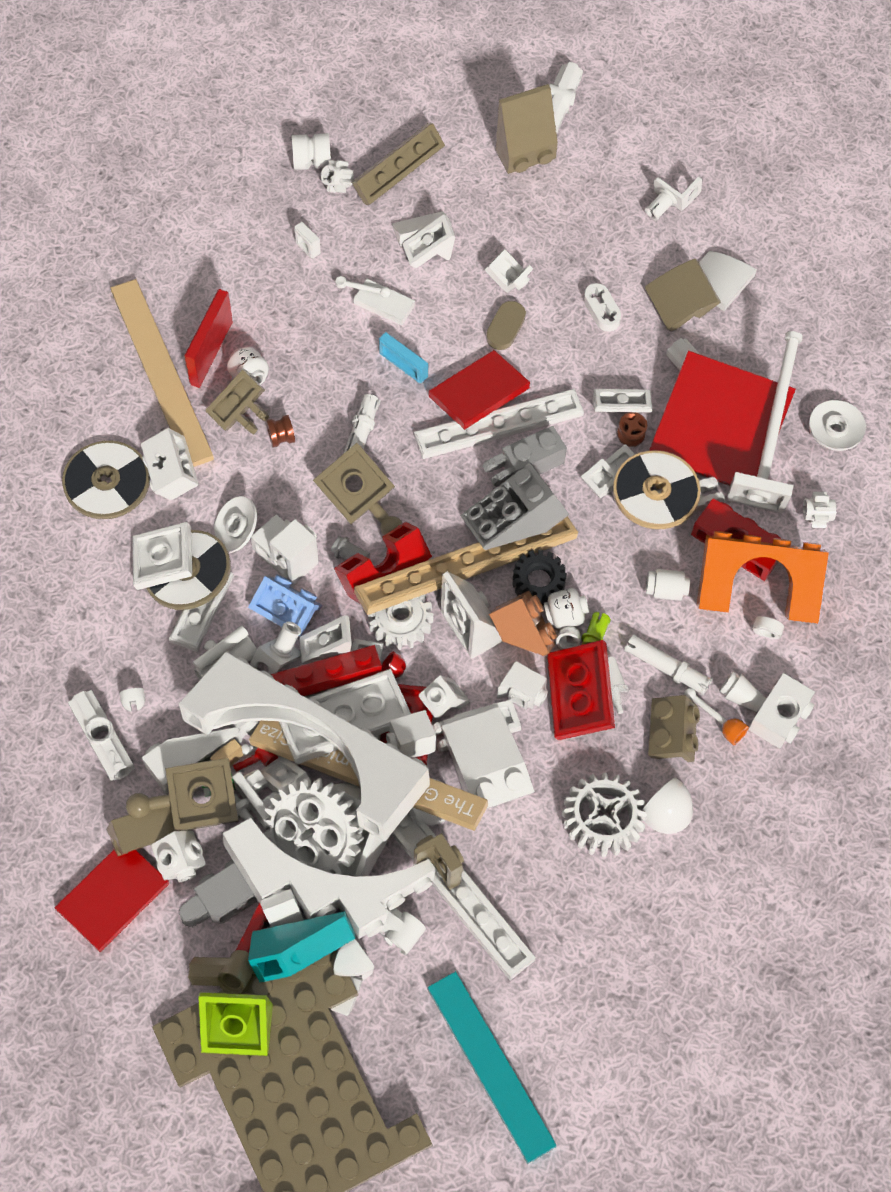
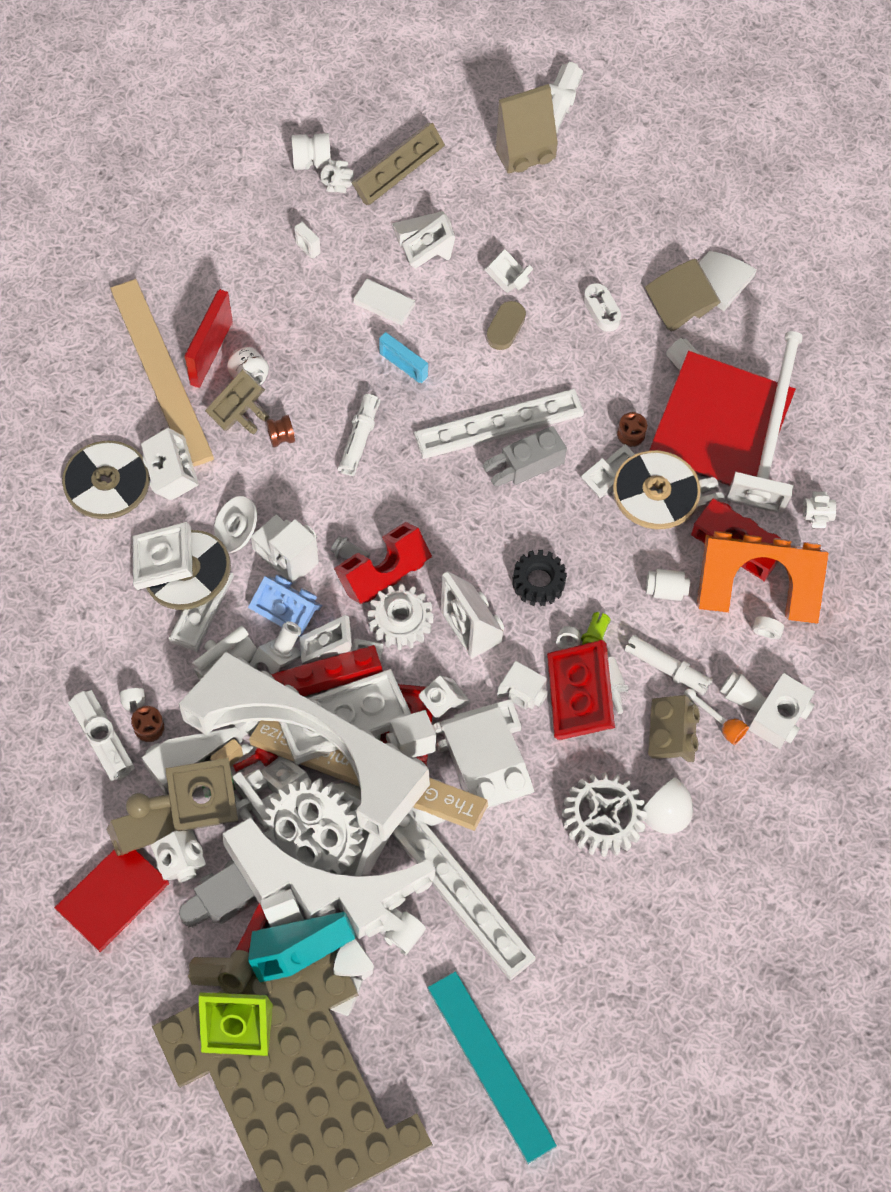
(146, 717): none -> copper wheel
(341, 283): white hinge -> none
(355, 504): dark tan plate -> none
(395, 663): red hinge -> none
(445, 859): dark tan bracket -> none
(462, 562): tan tile -> none
(479, 389): red tile -> none
(515, 510): light grey slope -> none
(522, 624): nougat slope -> none
(566, 608): white head -> none
(622, 400): white slope -> none
(669, 197): white bracket -> none
(840, 415): white dish -> none

